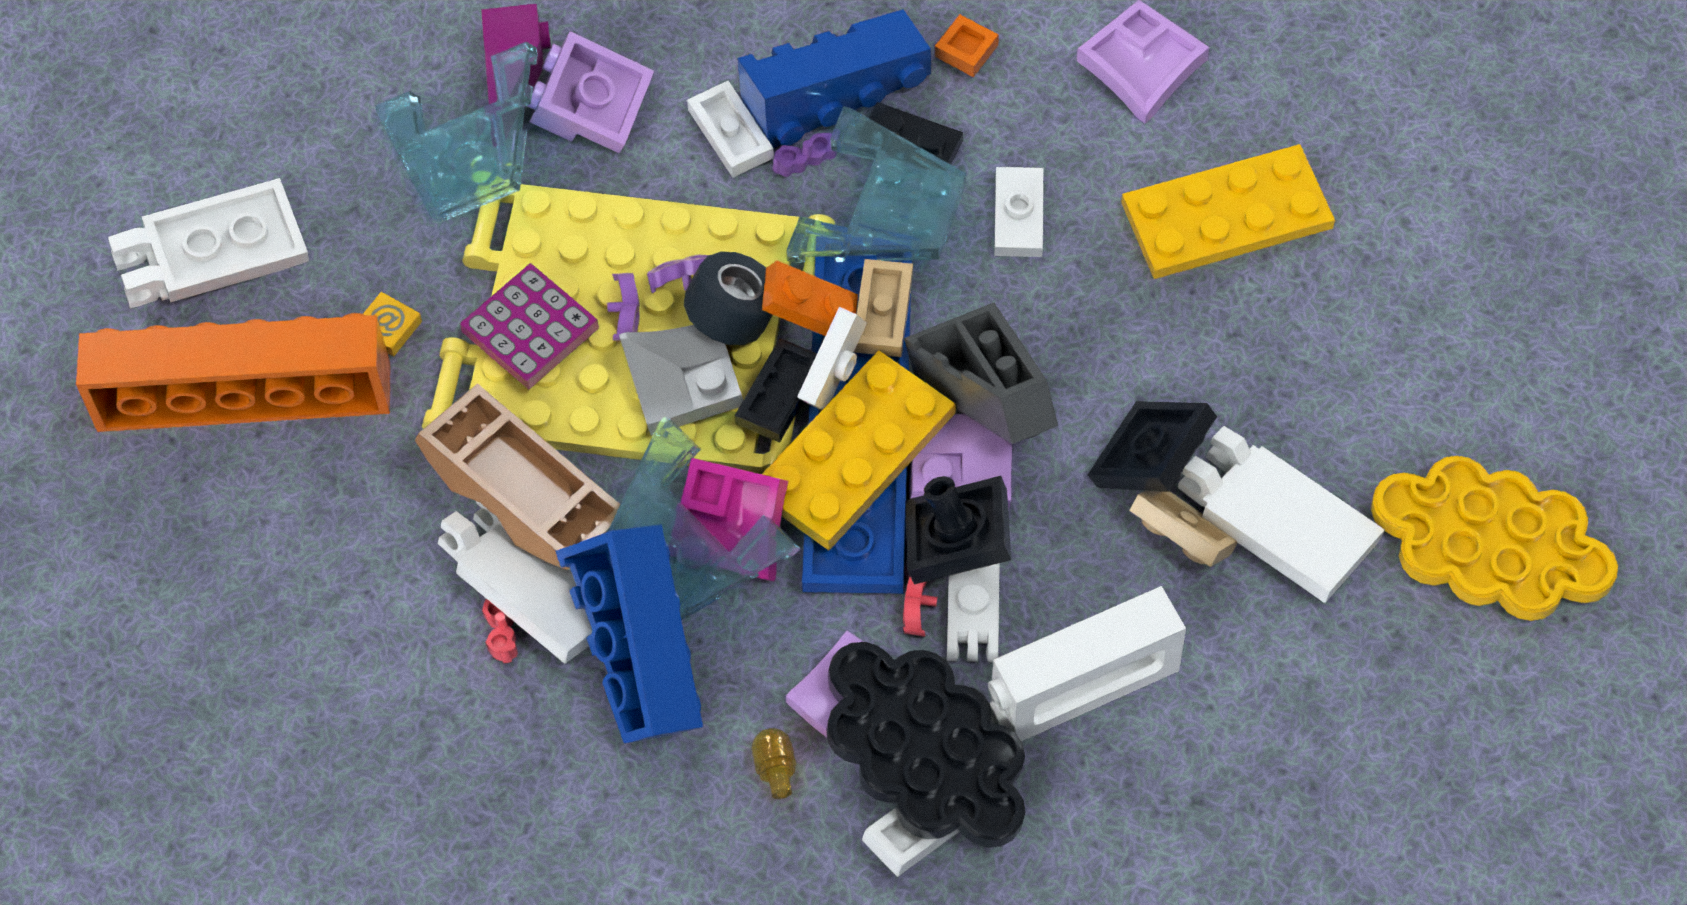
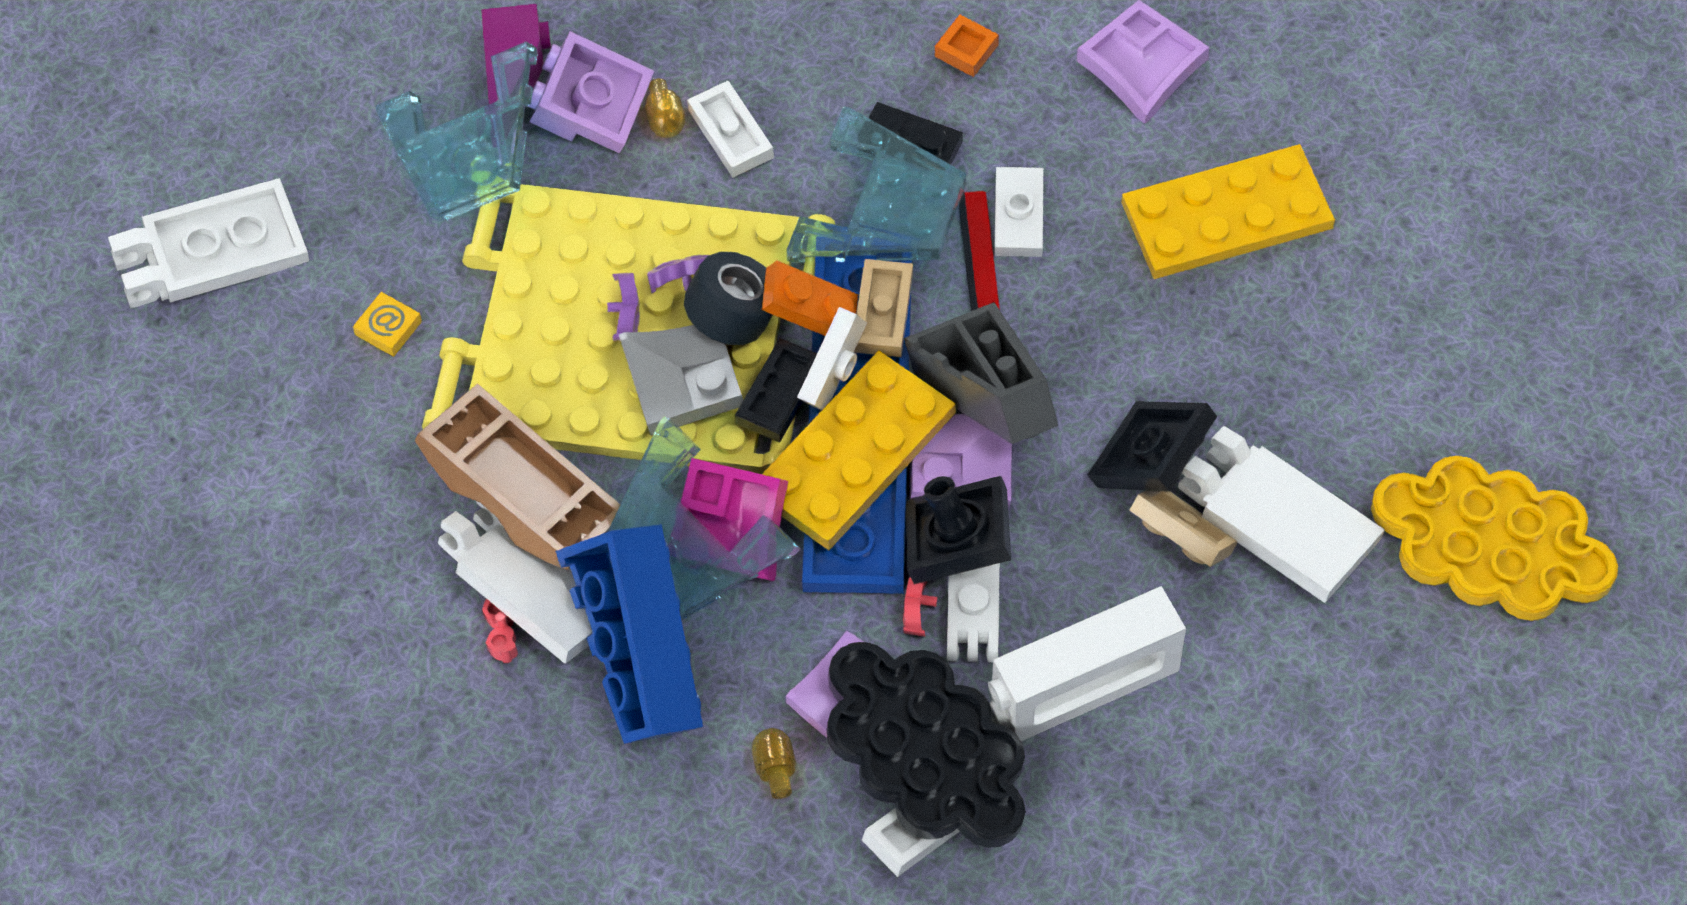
(234, 372): orange brick -> none
(529, 326): tile -> none
(664, 110): none -> clear yellow cylinder
(794, 160): medium lavender piece -> none
(812, 83): blue wedge -> none
(978, 249): none -> red sticker

